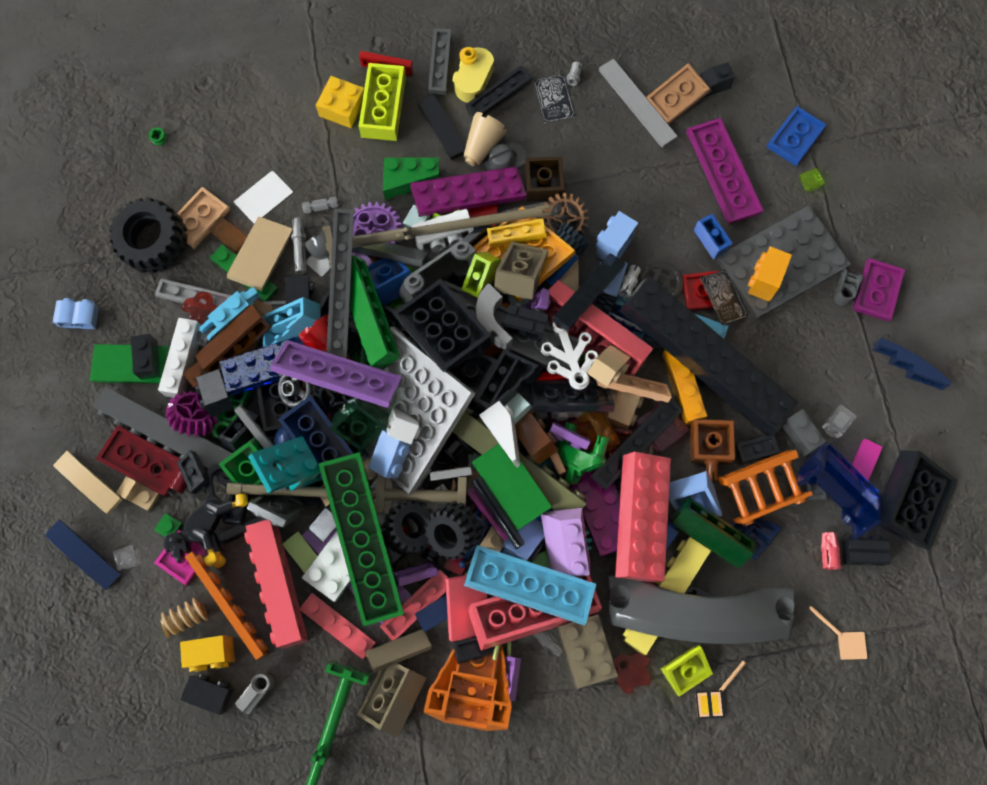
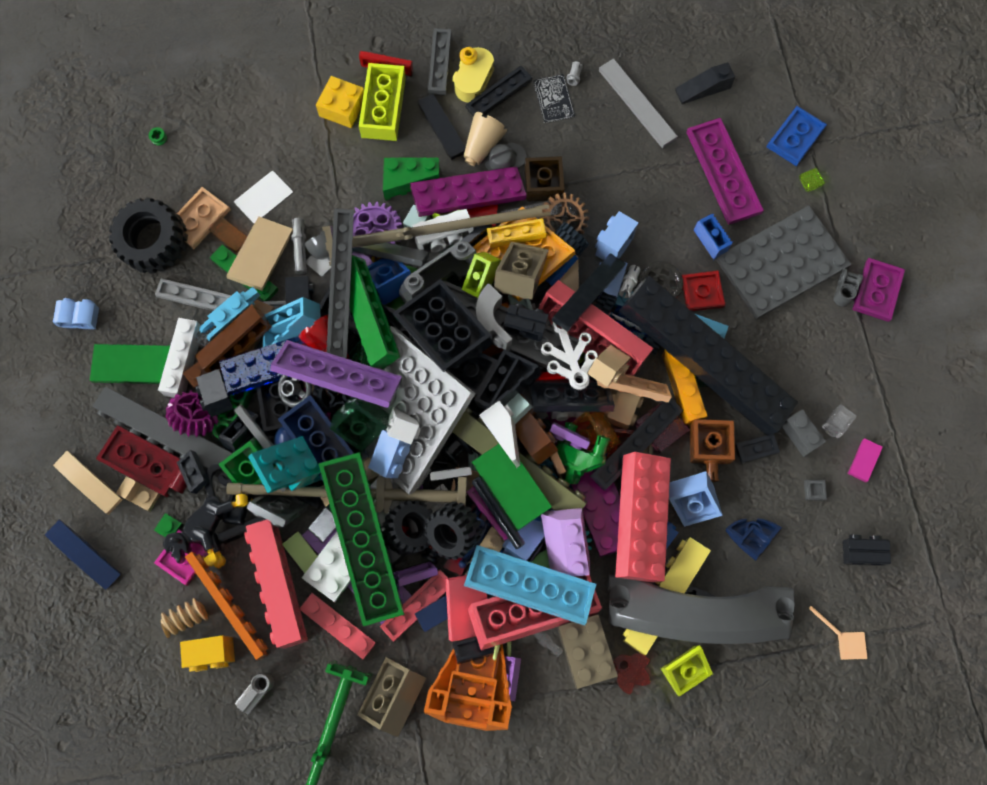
(126, 558): clear tile -> none
(145, 356): black brick -> none
(198, 310): clear red plate -> none
(207, 694): black brick -> none
(321, 204): light grey axle -> none
(398, 650): dark tan tile -> none
(539, 301): medium lavender plate -> none
(678, 93): medium nougat tile -> none
(710, 702): piece -> none
(713, 532): dark green brick -> none
(724, 297): black sticker -> none
(750, 473): orange fence -> none
(768, 273): light orange brick -> none
(830, 551): coral hinge -> none
(845, 486): clear blue windscreen -> none
(916, 367): dark blue slope -> none
(916, 498): black slope -> none

